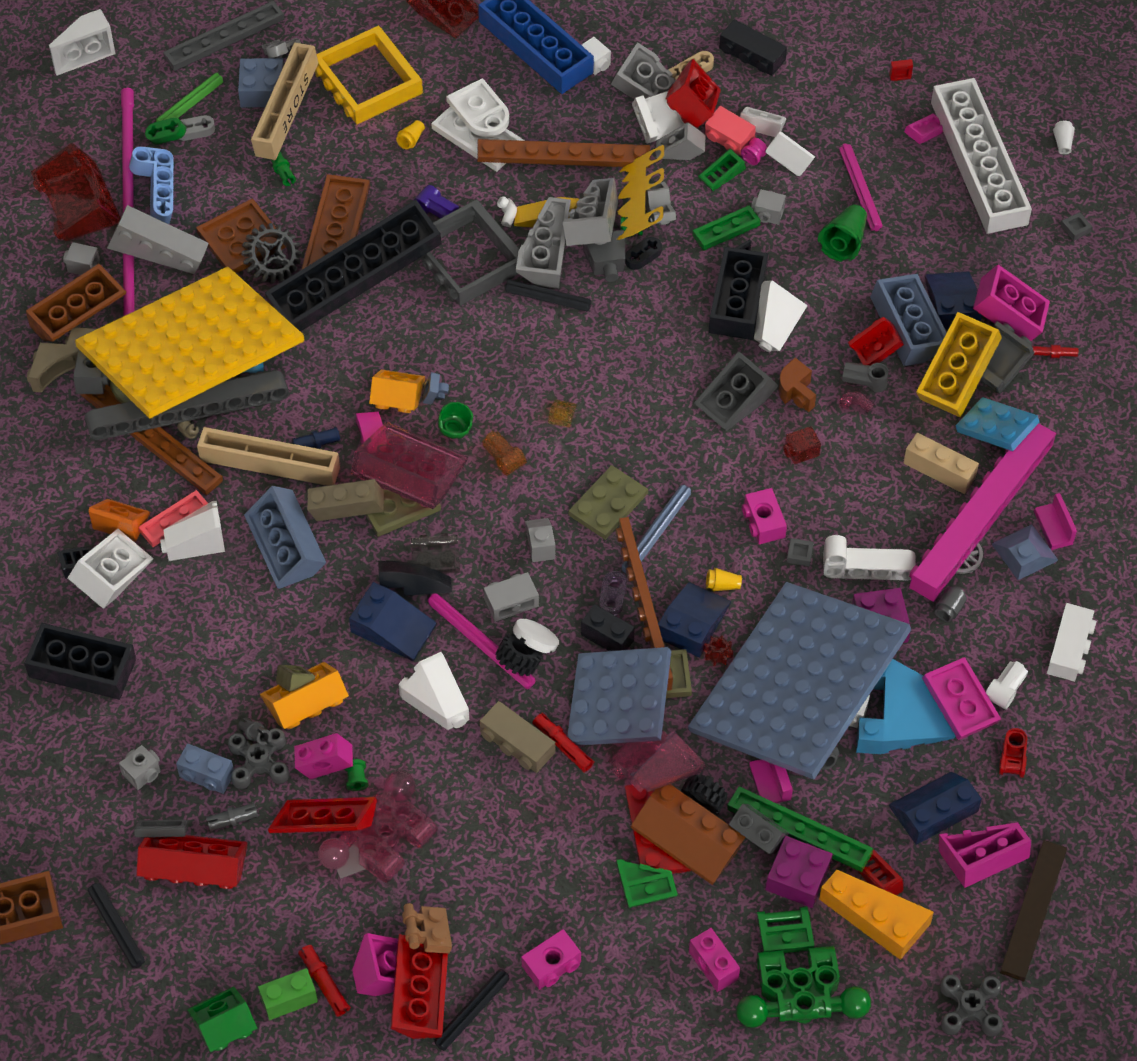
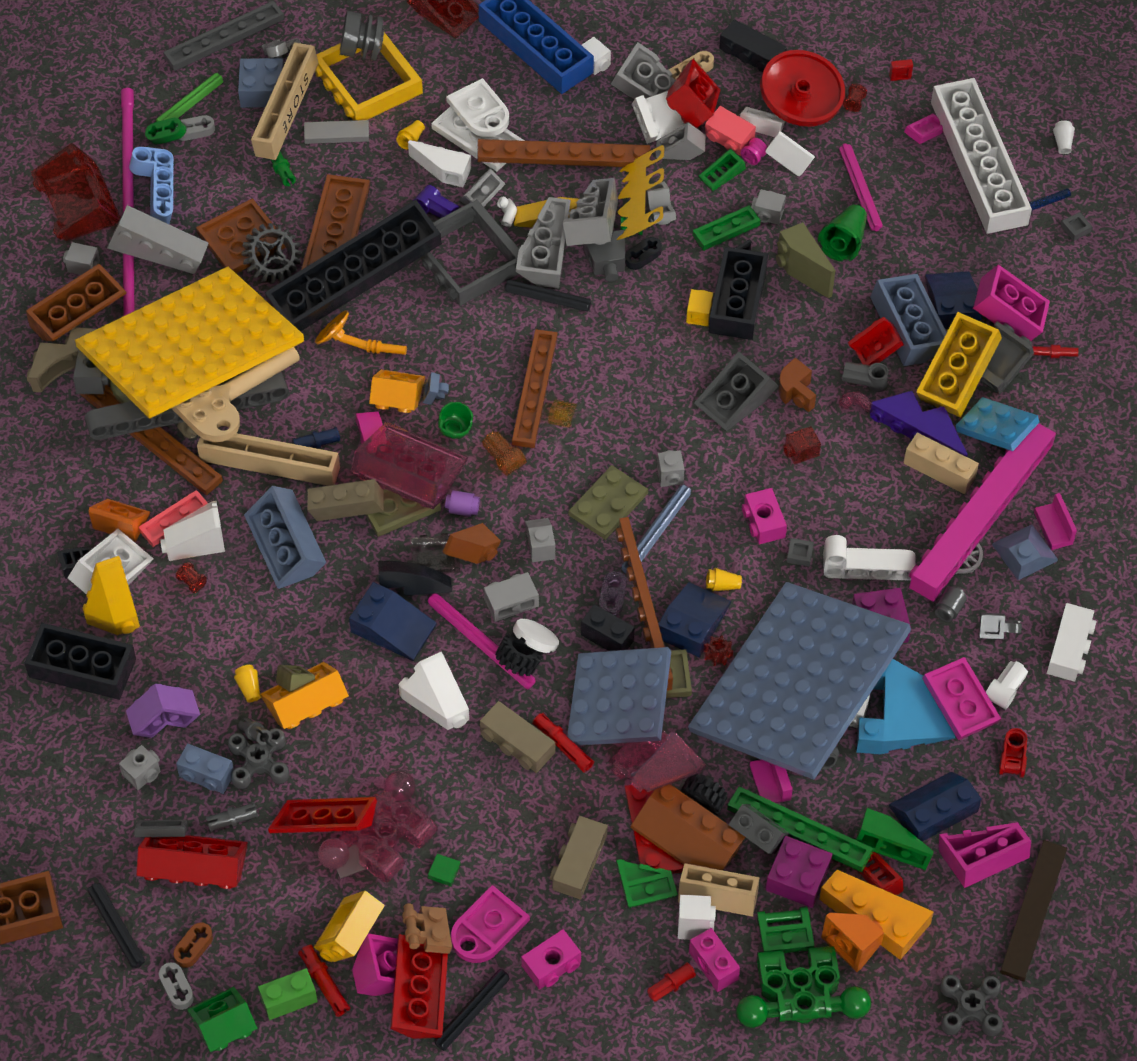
(82, 43): white slope -> none
(110, 600): none -> yellow wedge
(162, 707): none -> medium lavender brick
(170, 988): none -> light grey beam
(189, 941): none -> dark orange beam
(191, 577): none -> clear red bush
(213, 407): none -> tan piece
(248, 682): none -> yellow cone
(323, 756): dark pink brick -> none
(335, 331): none -> light orange dish
(336, 131): none -> light grey tile
(349, 926): none -> yellow window
(356, 776): green bush -> none
(361, 35): none -> dark grey wheel
(444, 164): none -> white slope
(444, 870): none -> green tile
(462, 503): none -> medium lavender brick
(473, 544): none -> dark orange slope
(483, 189): none -> light grey slope
(489, 925): none -> dark pink plate
(534, 388): none -> dark orange plate
(579, 857): none -> dark tan brick
(670, 468): none -> light grey brick
(671, 982): none -> red axle
(695, 916): none -> white brick
(699, 307): none -> yellow brick
(727, 889): none -> tan brick
(776, 316): white slope -> none
(802, 88): none -> red dish
(805, 260): none -> olive slope
(853, 937): none -> orange slope
(856, 94): none -> clear red bush
(892, 839): none -> green slope
(906, 417): none -> dark purple slope
(994, 625): none -> plate
(1050, 199): none -> clear blue bar

